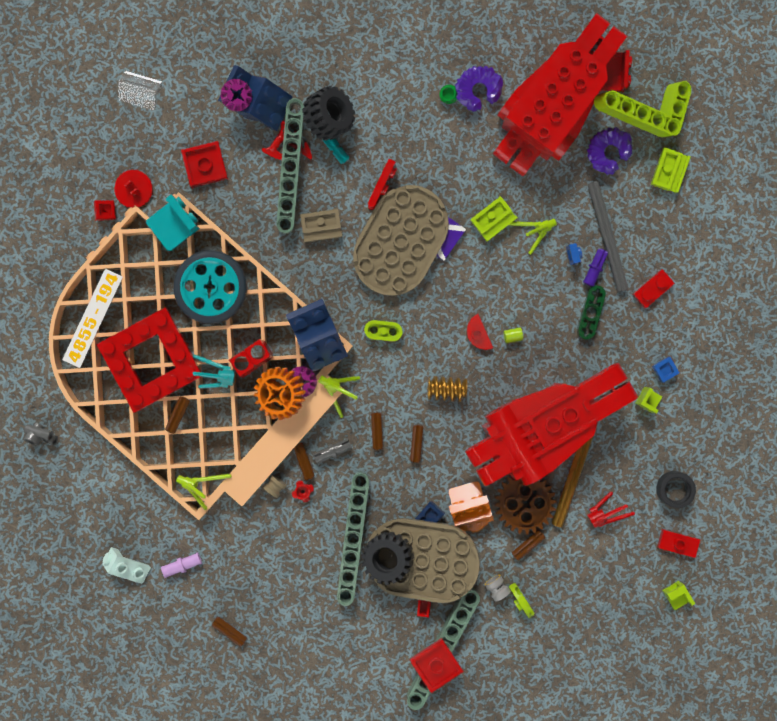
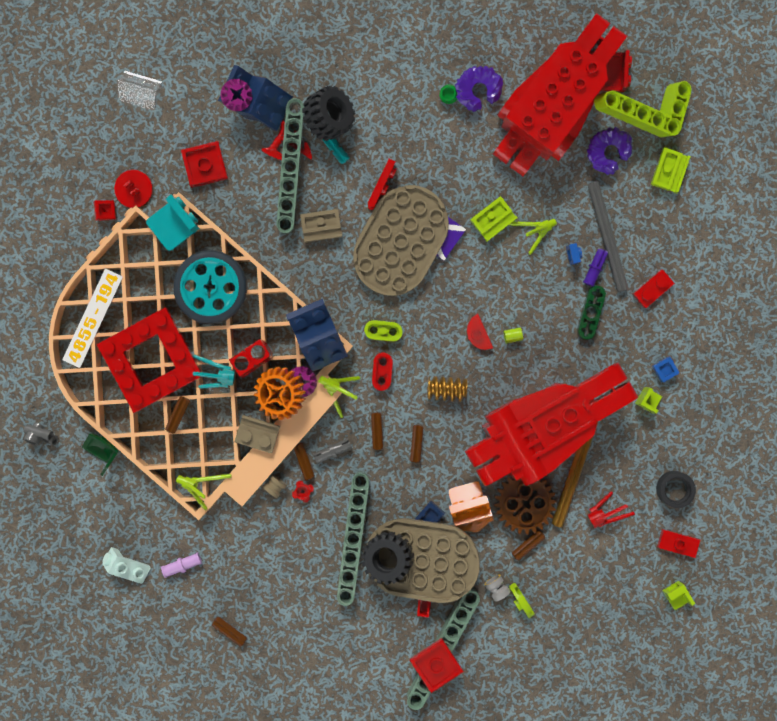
(100, 448): none -> dark green piece
(257, 434): none -> dark tan plate
(382, 371): none -> red plate

